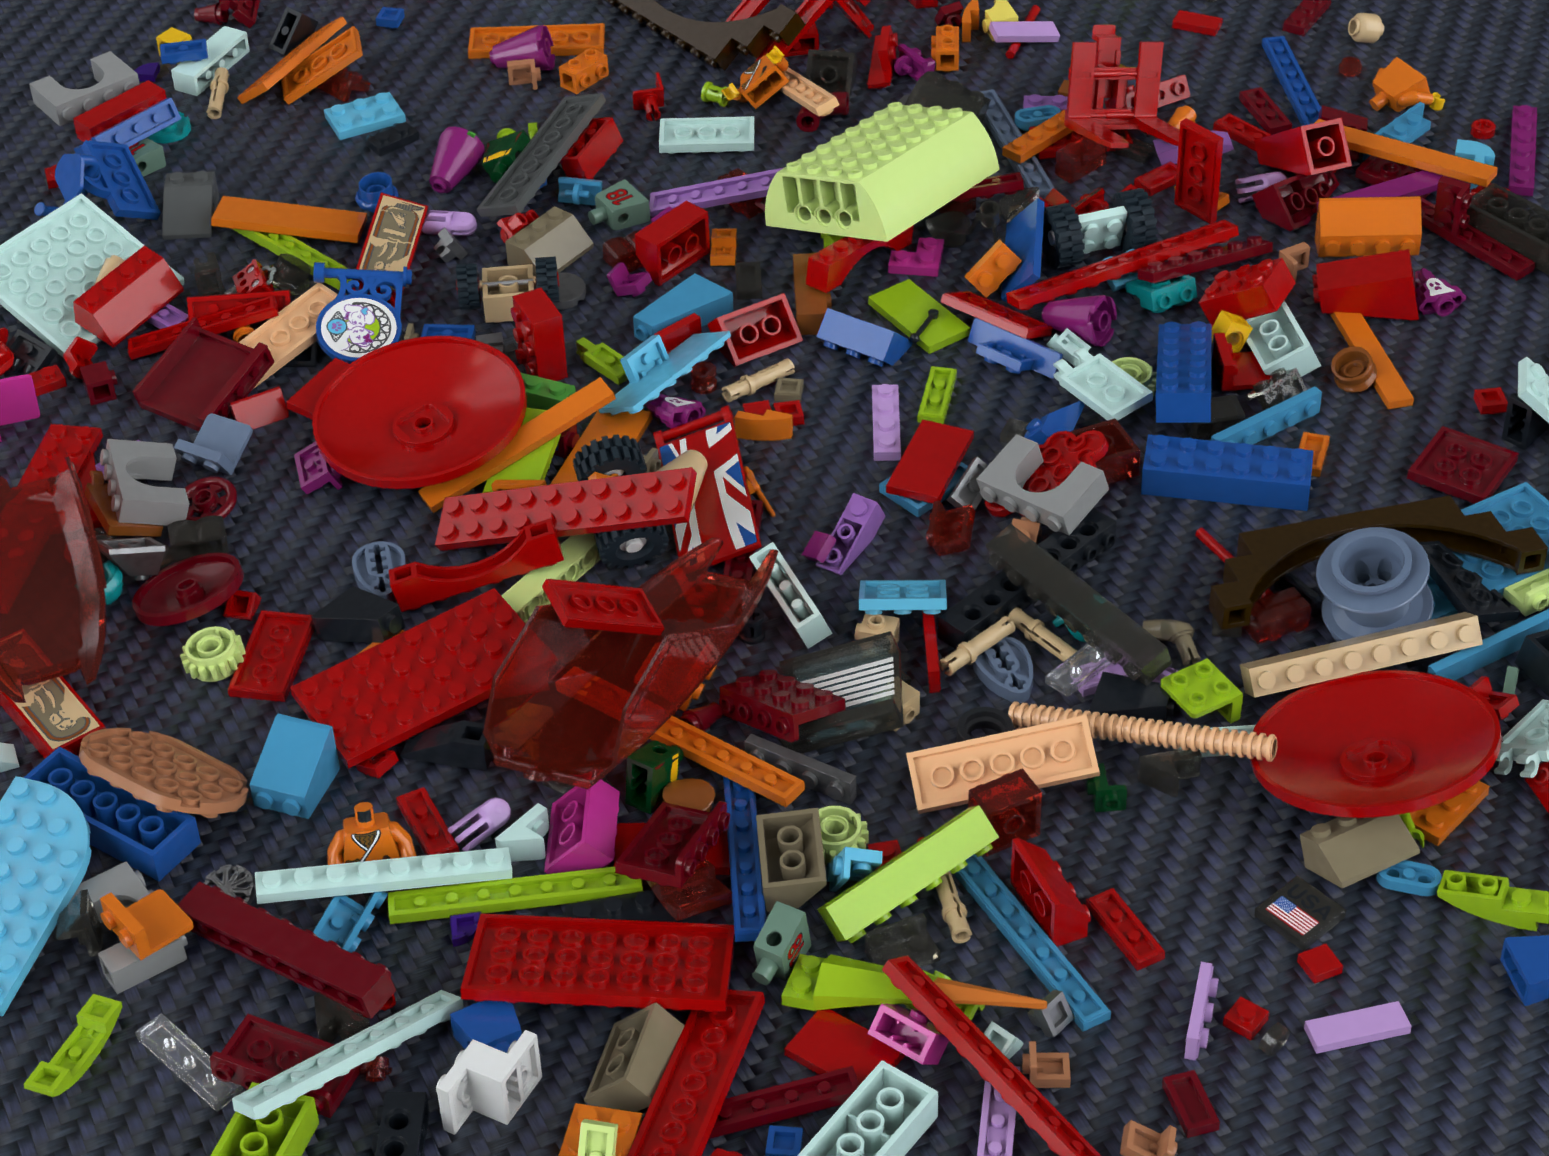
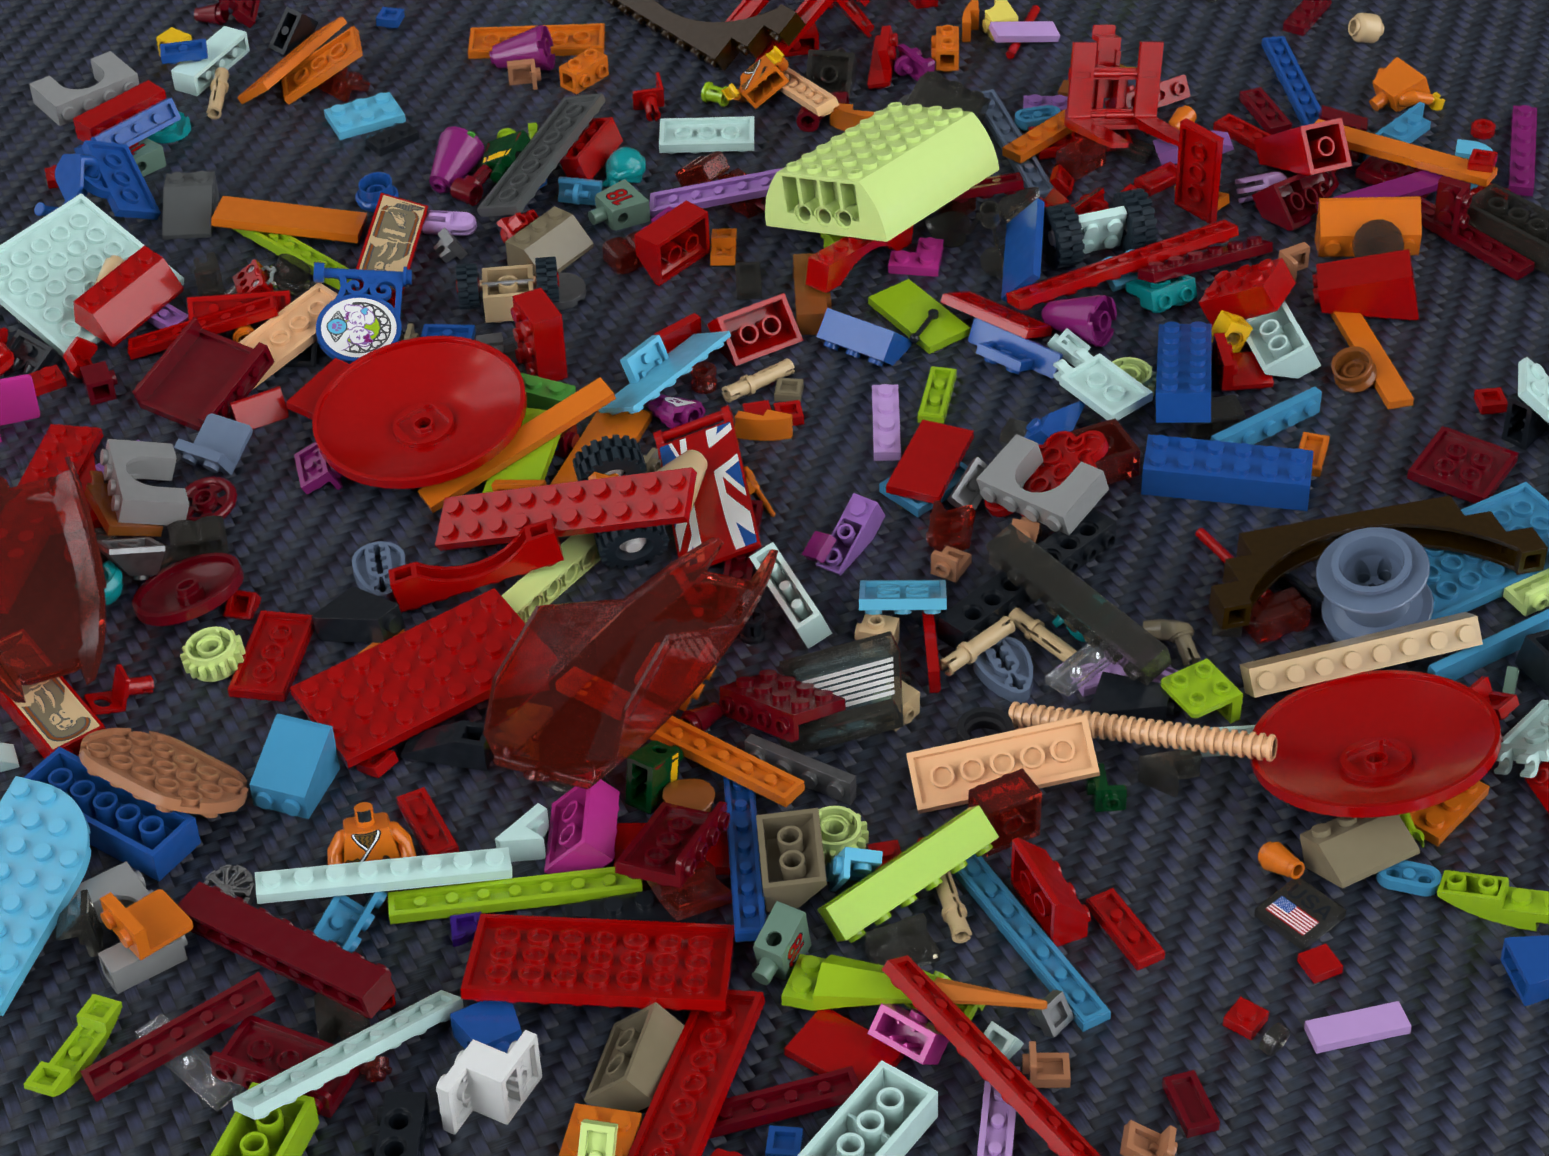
(121, 690): none -> red bracket
(148, 72): dark purple tile -> none
(177, 1036): none -> dark red plate
(470, 188): none -> dark red axle
(485, 820): lavender arm -> none
(602, 359): lime hinge -> none
(602, 607): red tile -> none
(624, 164): none -> teal hat
(626, 283): magenta bracket -> none
(689, 297): dark azure slope -> none
(703, 169): none -> clear red brick
(845, 117): none -> orange slope
(949, 13): dark red tile -> none
(950, 563): none -> nougat bracket
(993, 268): orange bracket -> none
(1062, 180): none -> red tile
(1197, 23): red tile -> none
(1201, 1011): lavender tile -> none
(1278, 388): clear smoke bracket -> none
(1279, 860): none -> orange cone
(1350, 66): clear red plate -> none
(1376, 238): none -> clear smoke tile
(1436, 294): magenta rock -> none
(1465, 587): black wing -> none
(1482, 160): none -> red tile

